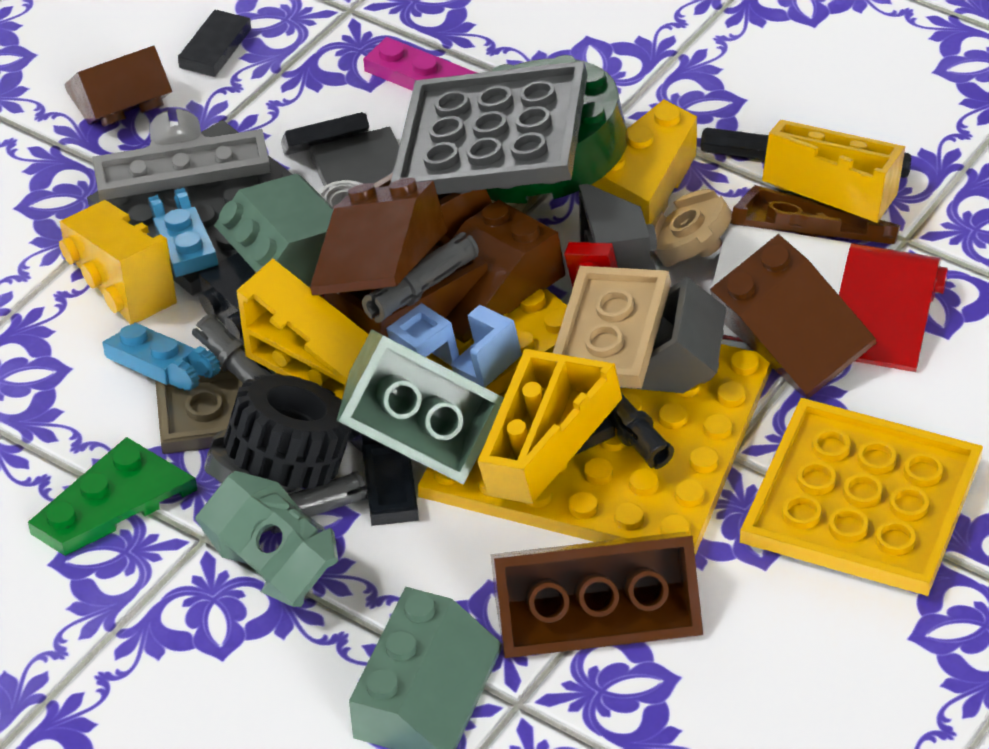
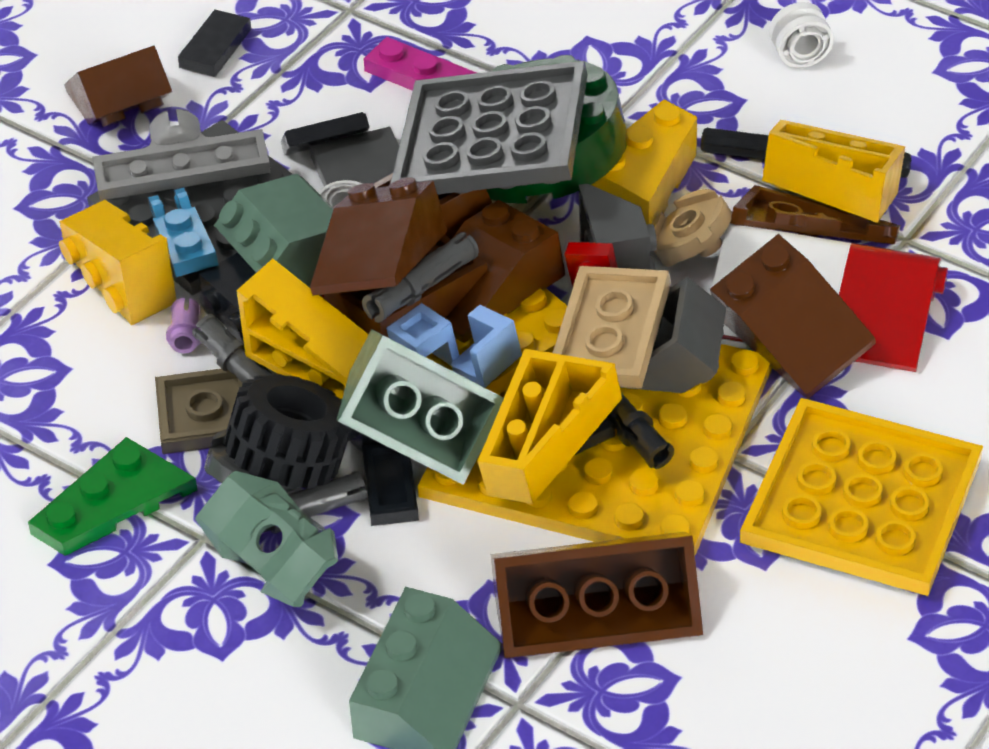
(160, 356): dark azure hinge -> none
(182, 324): none -> lavender pin
(801, 34): none -> white wheel

